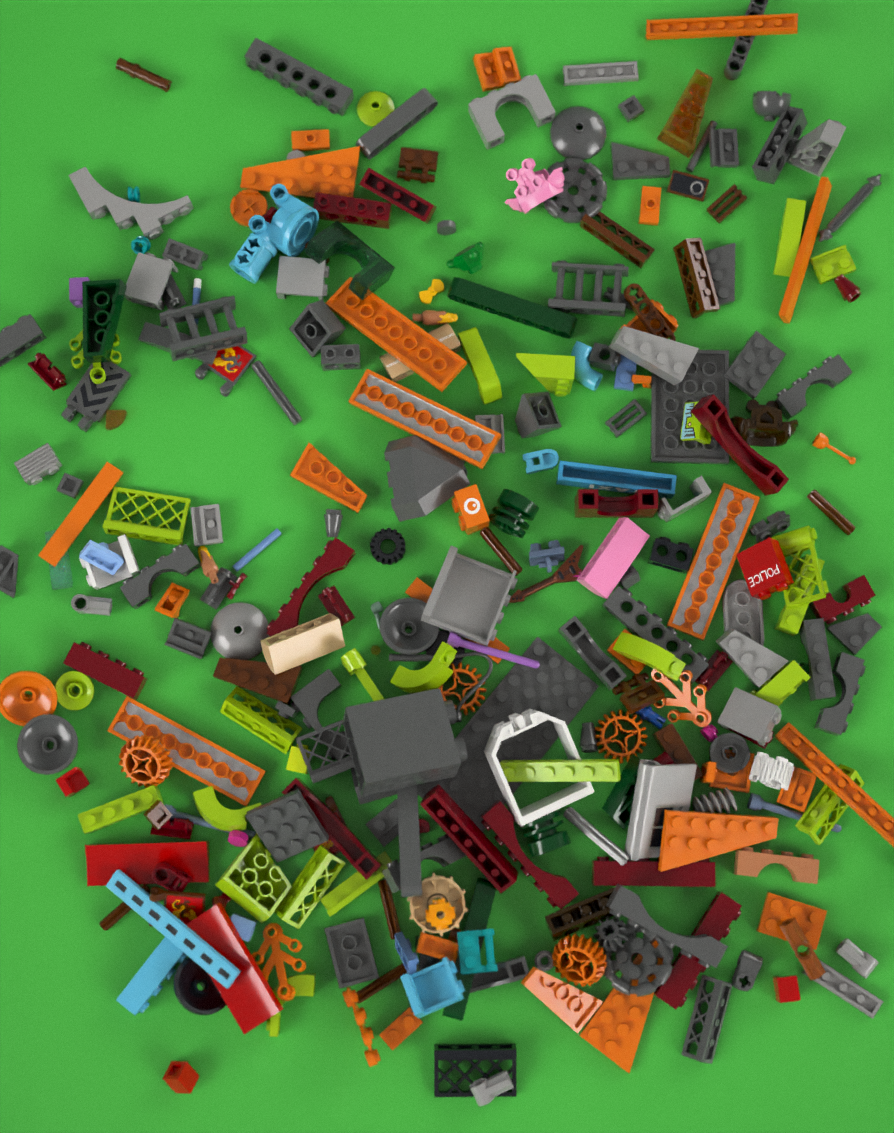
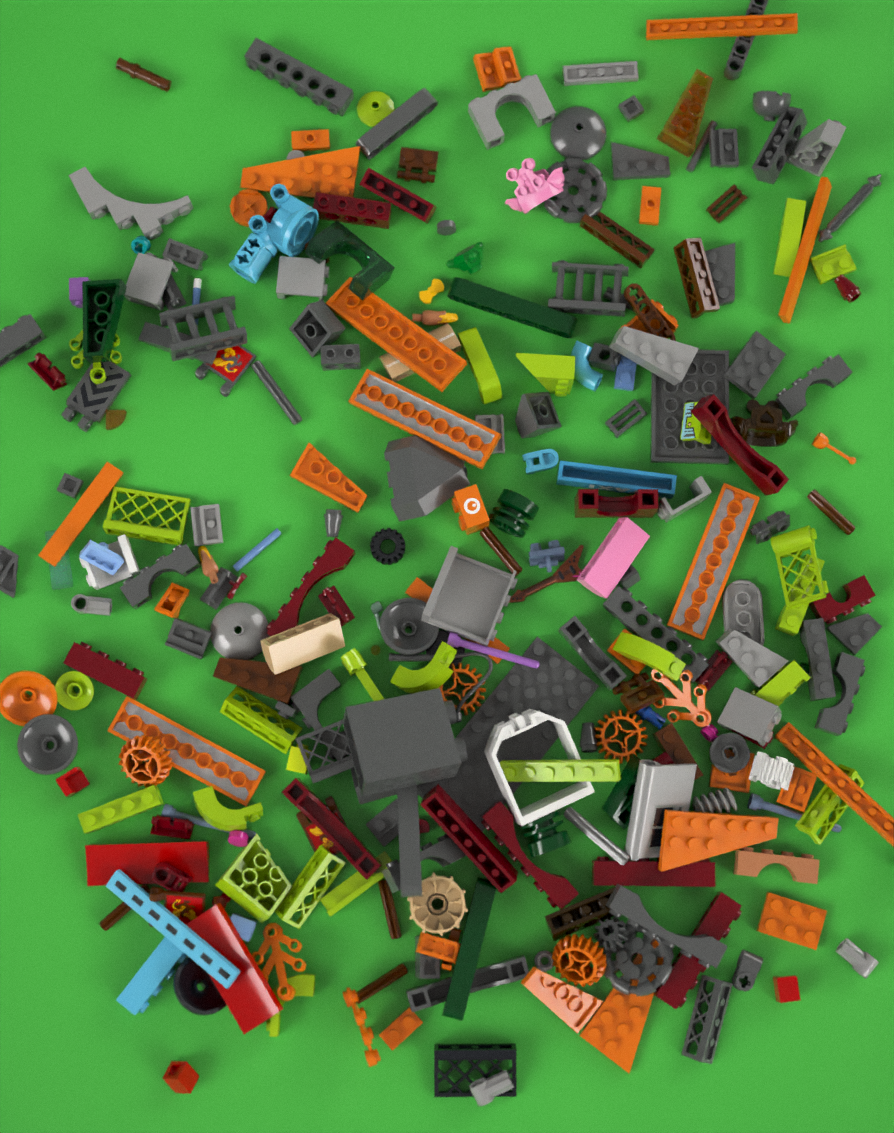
(38, 464): light grey brick -> none
(134, 194): teal bush -> none
(158, 814): plate -> none
(287, 826): dark grey plate -> none
(351, 953): dark grey plate -> none
(404, 950): medium blue plate -> none
(433, 988): medium azure panel -> none
(440, 905): light orange brick -> none
(470, 953): teal plate -> none
(646, 381): orange tile -> none
(670, 561): black brick -> none
(688, 185): slope -> none
(709, 772): orange plate -> none
(765, 569): red brick -> none
(796, 938): dark orange piece -> none
(849, 991): light grey tile -> none

